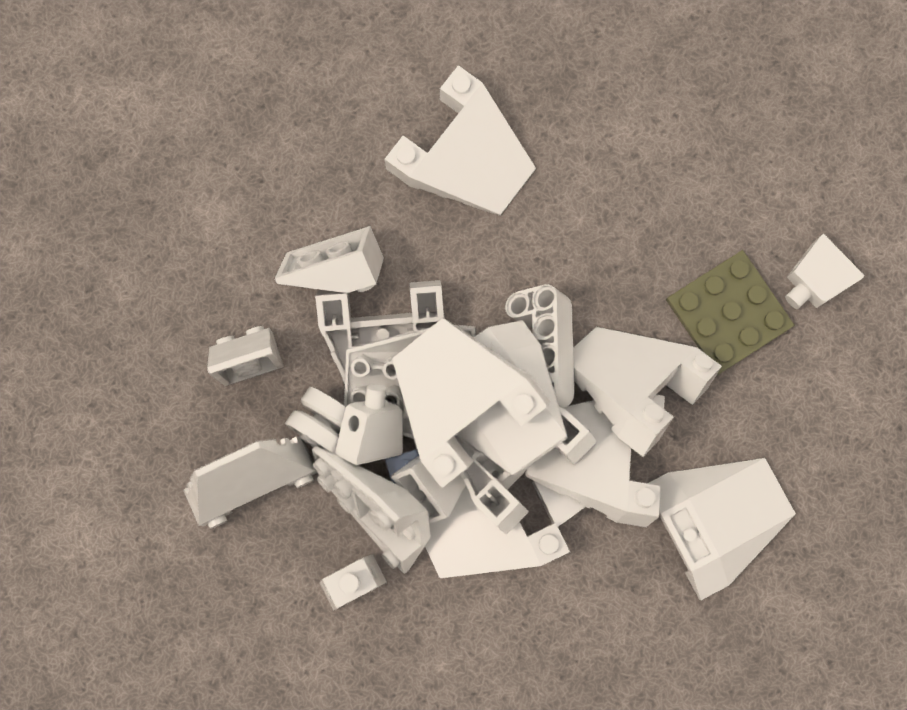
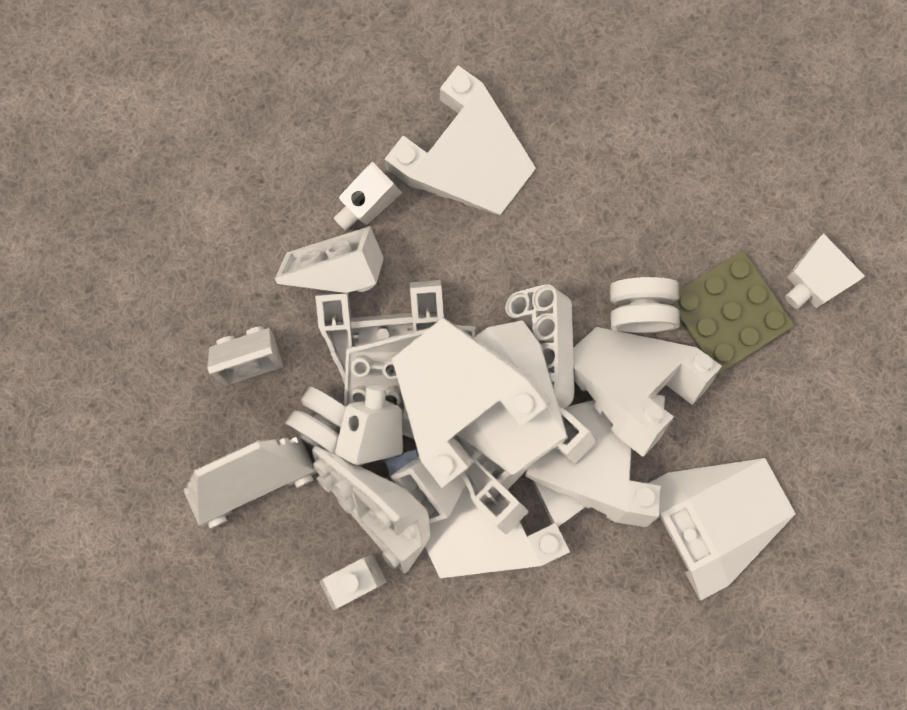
(378, 193): none -> white torso
(644, 305): none -> white wheel

